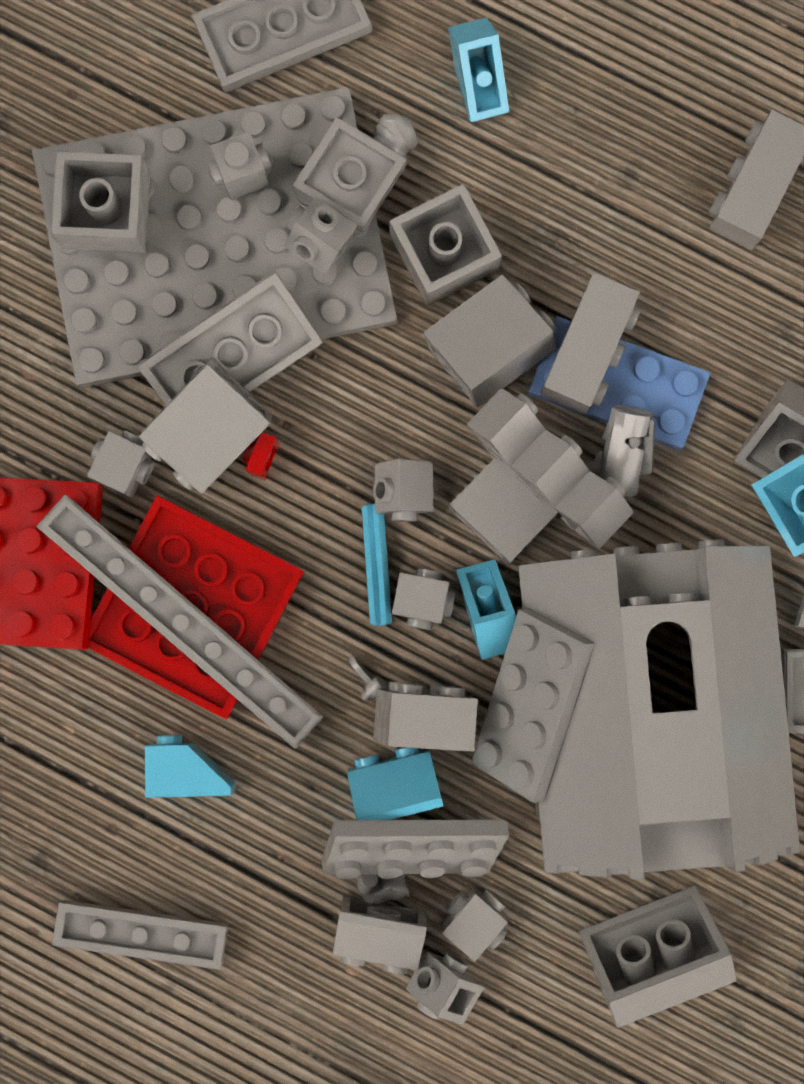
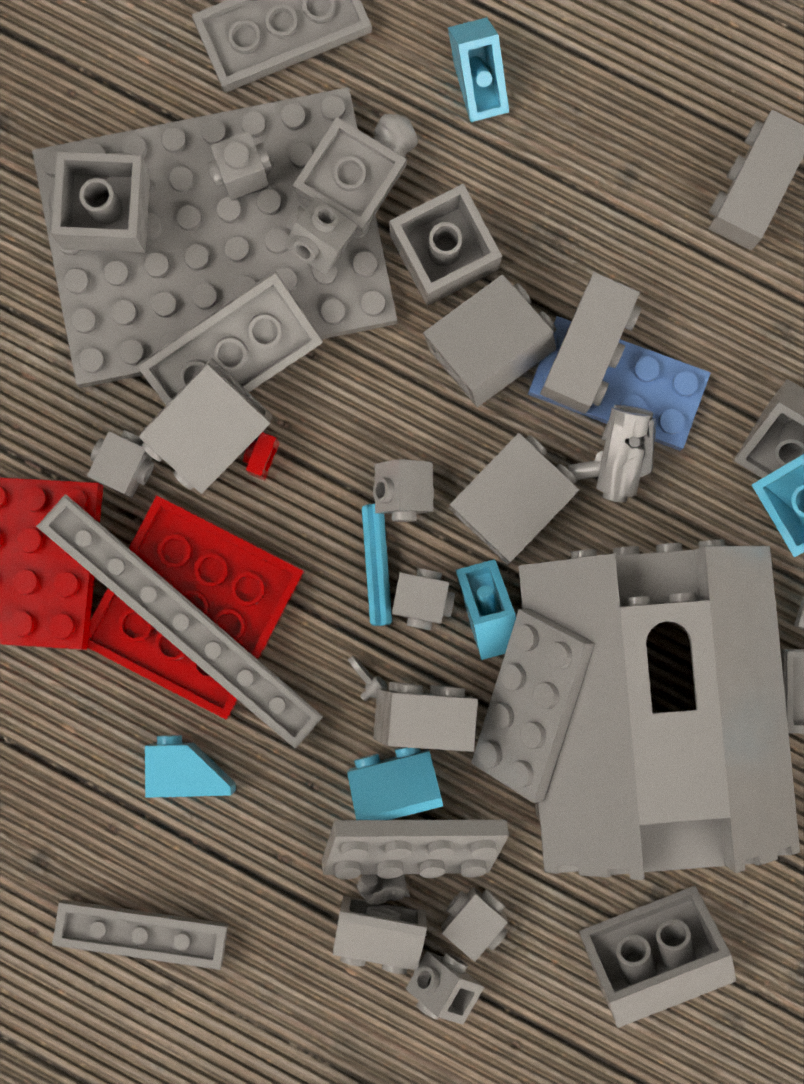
(551, 467): light grey brick -> none

